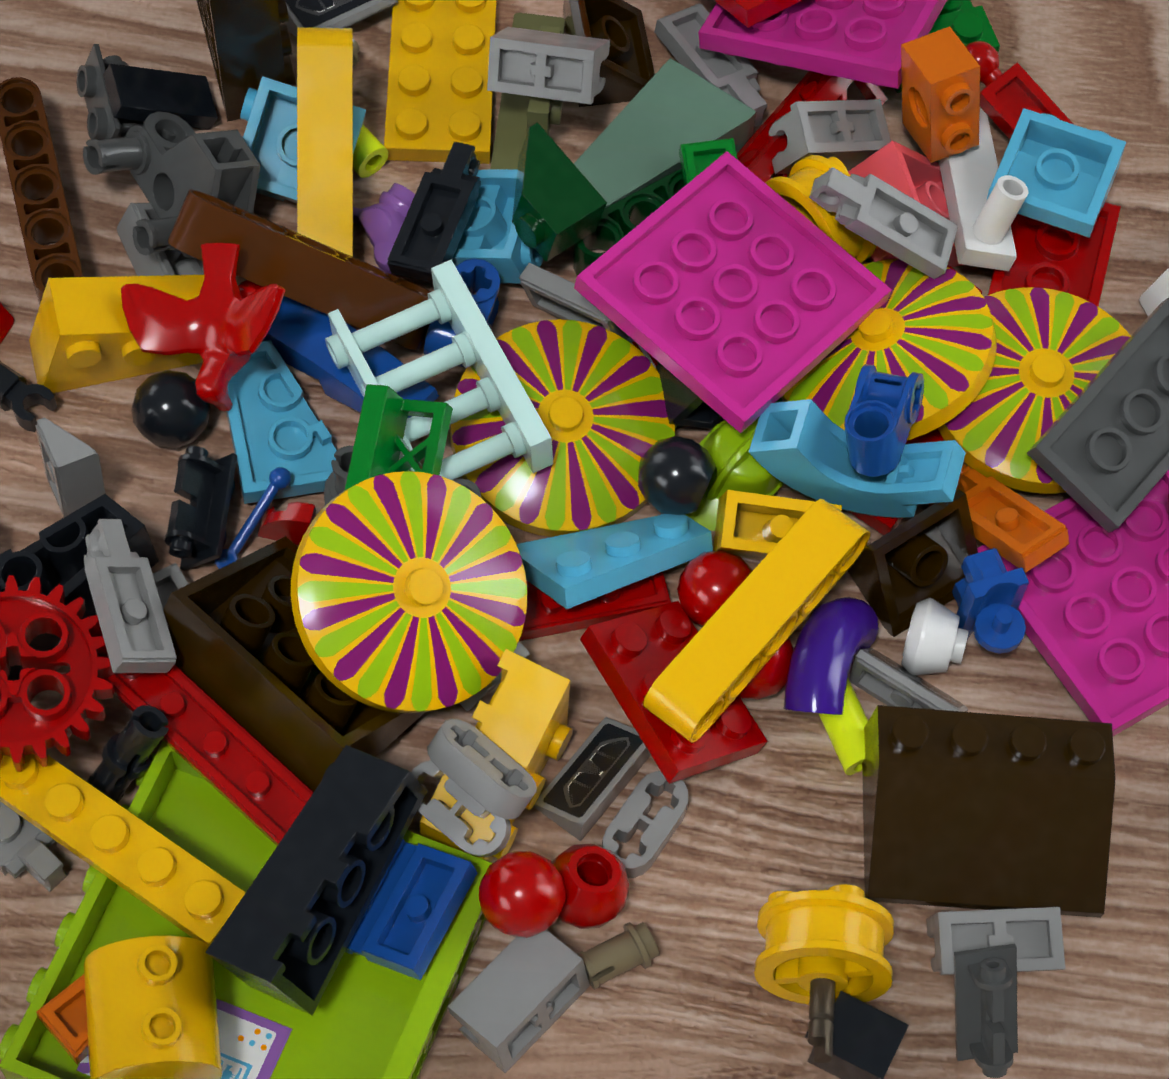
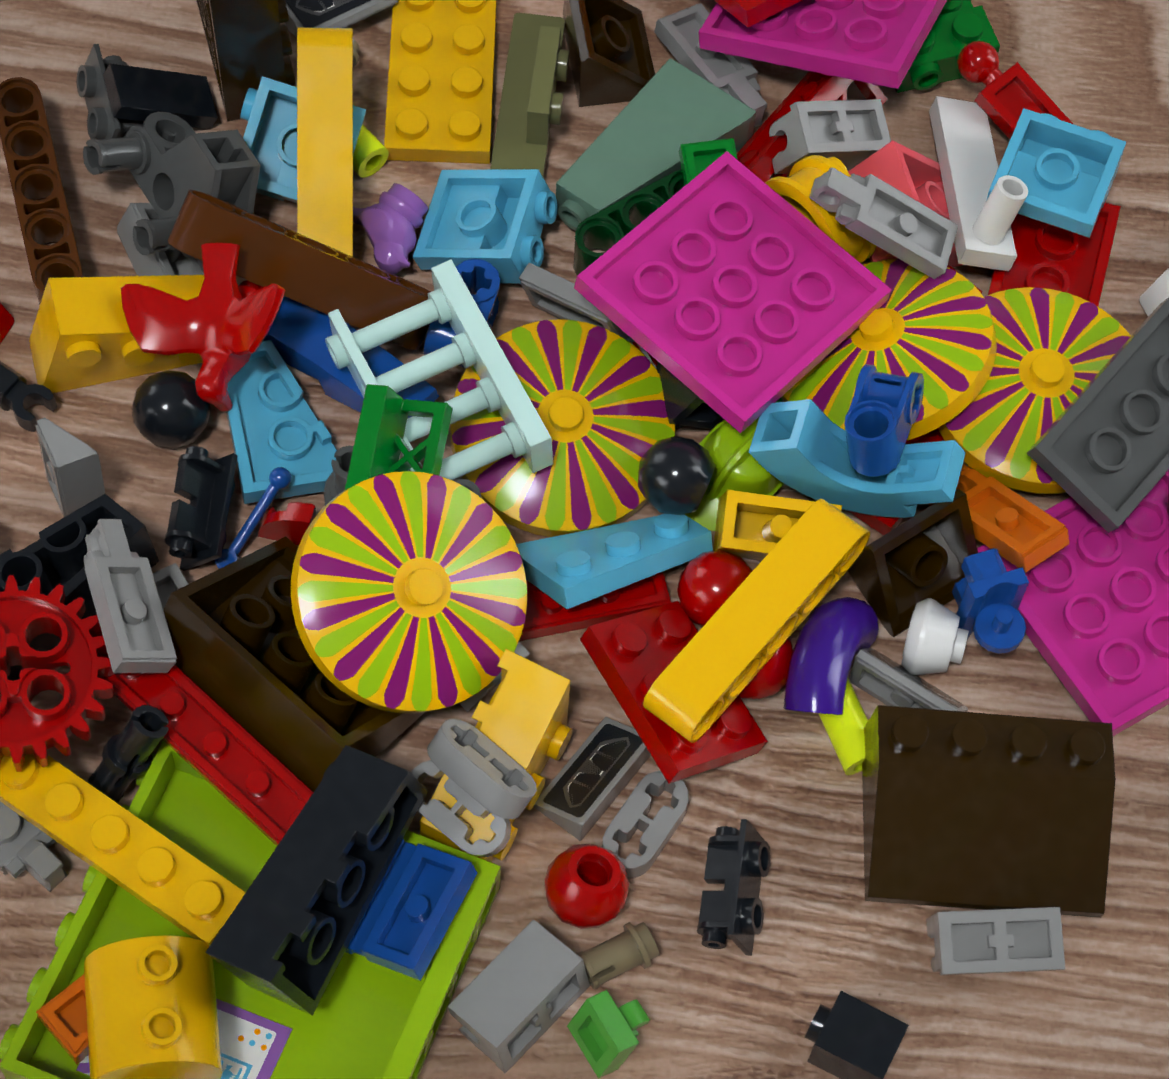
(437, 215): black hinge -> none
(522, 894): red piece -> none
(546, 65): light grey hinge -> none
(552, 197): dark green slope -> none
(607, 1032): none -> bright green tile
(737, 912): none -> black hinge
(821, 947): yellow wheel -> none
(940, 94): orange brick -> none
(986, 1007): dark grey hinge -> none

